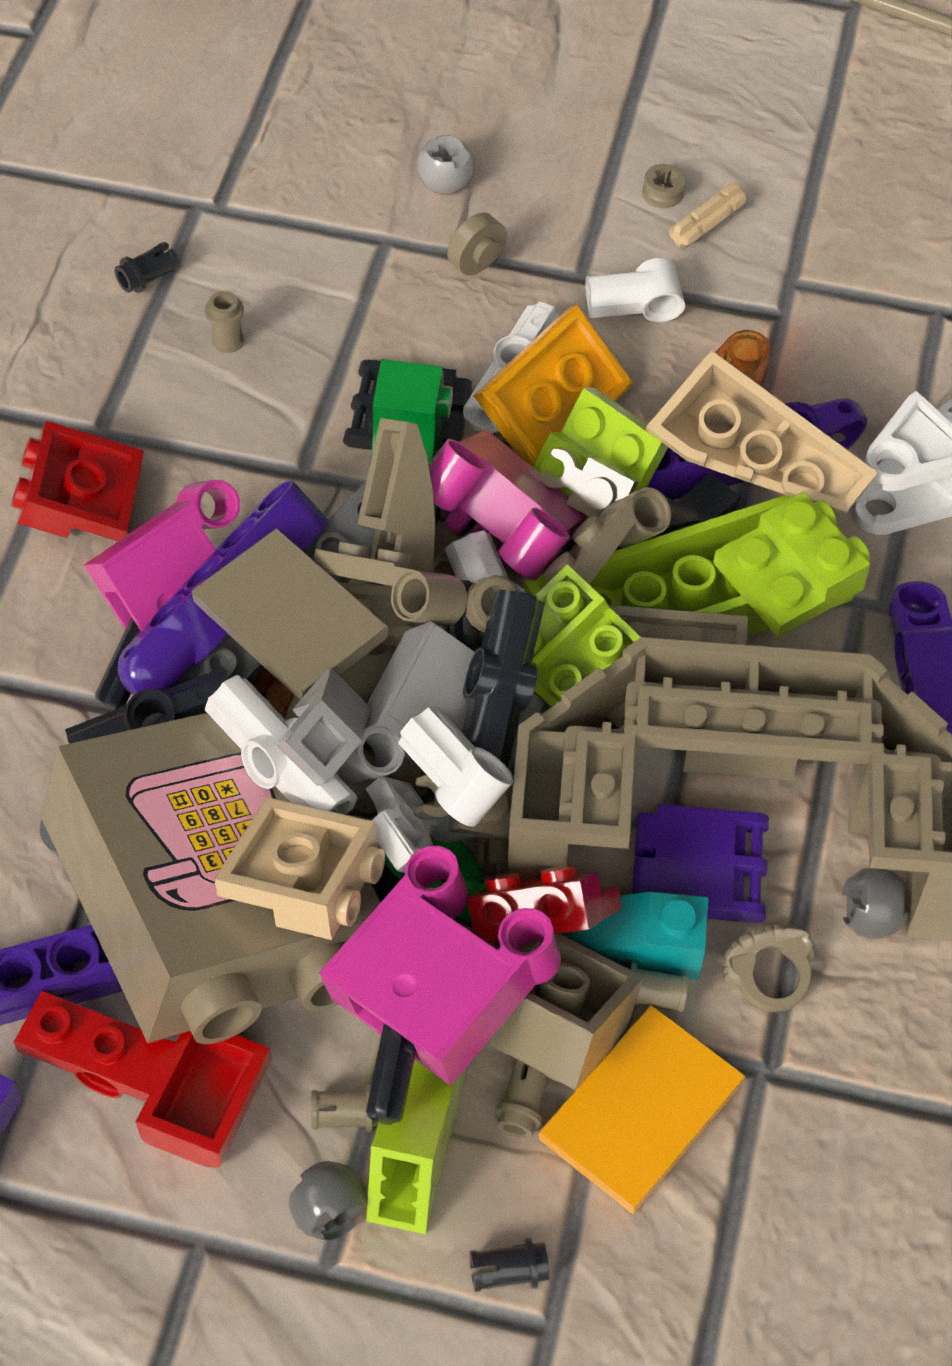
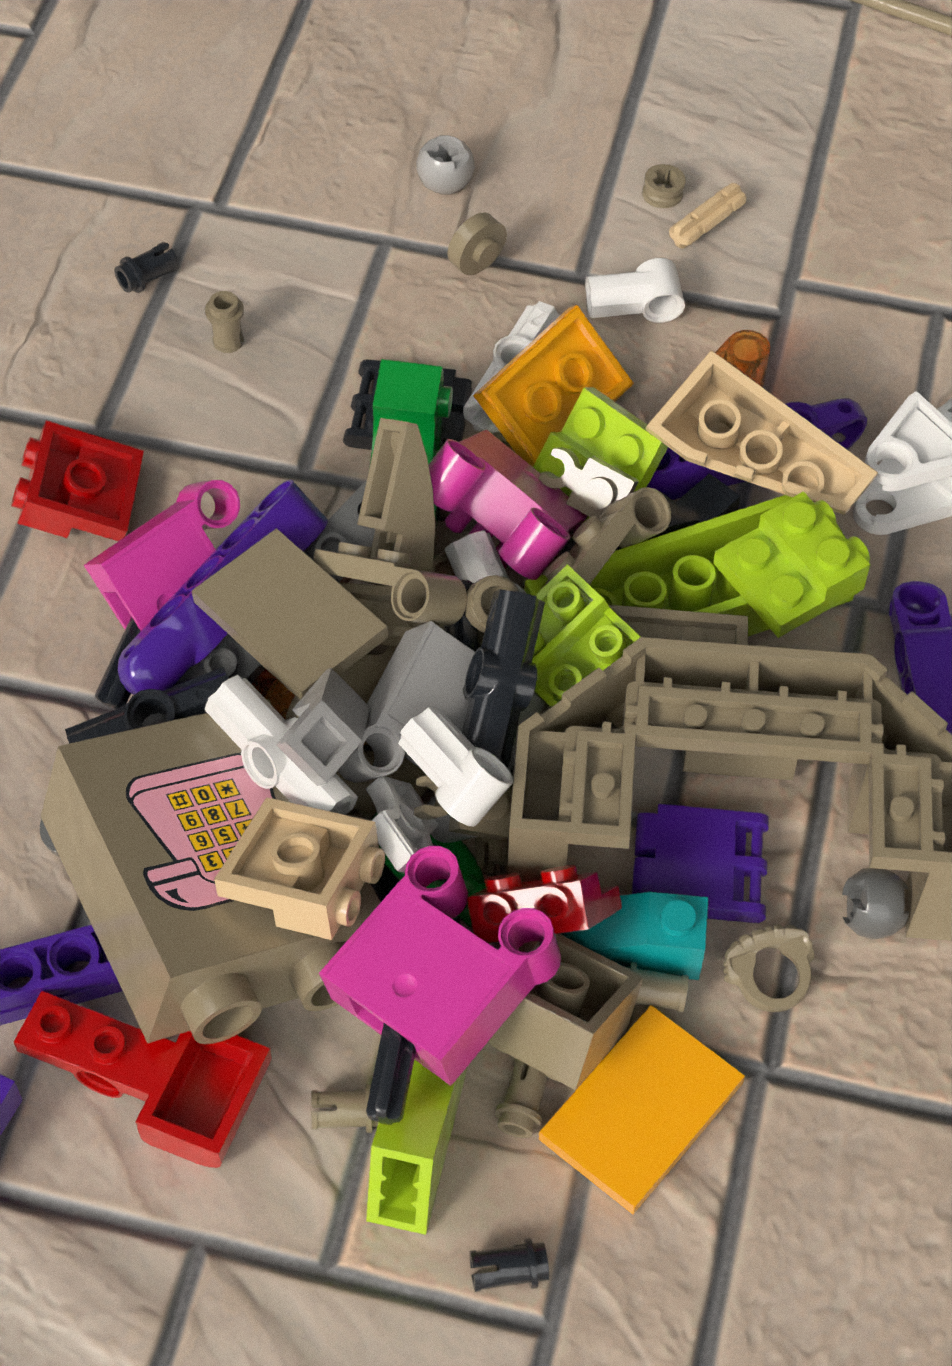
(327, 1200): dark grey piece -> none

